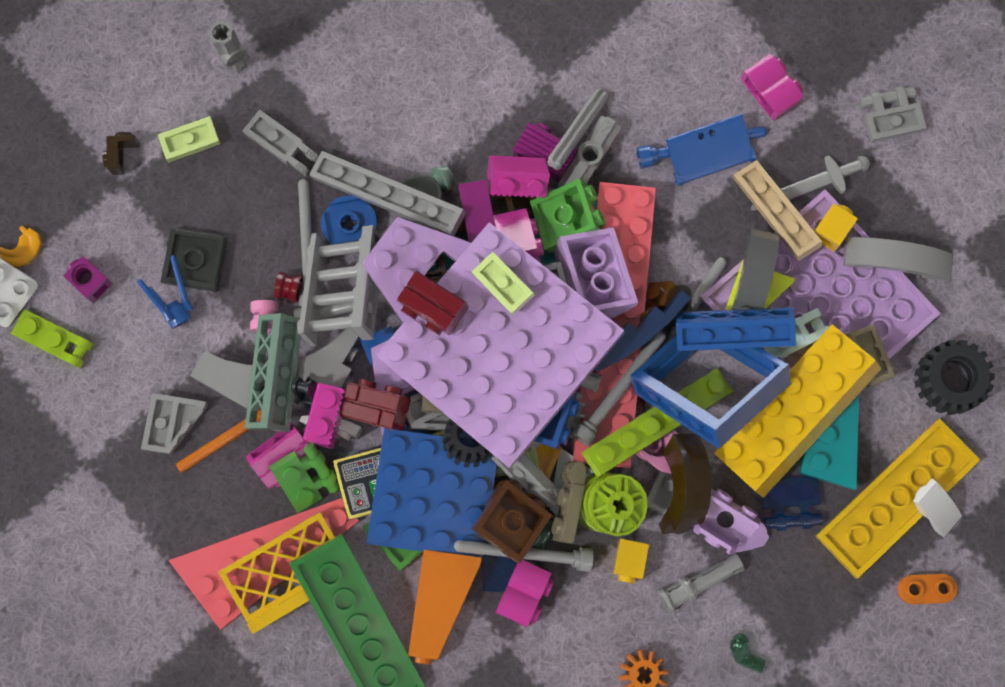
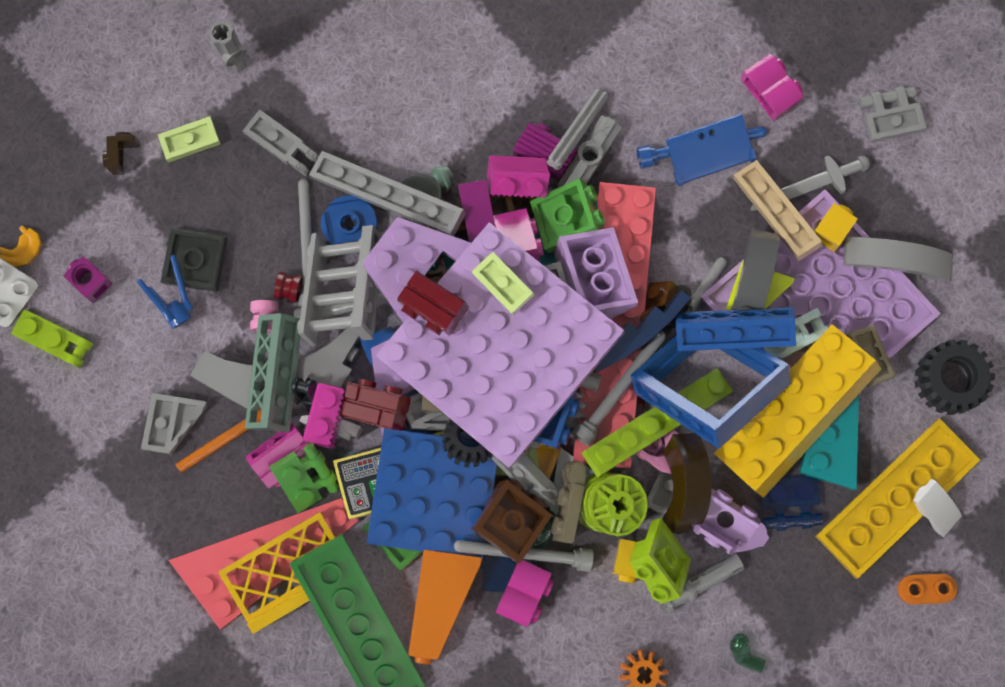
(661, 562): none -> lime plate

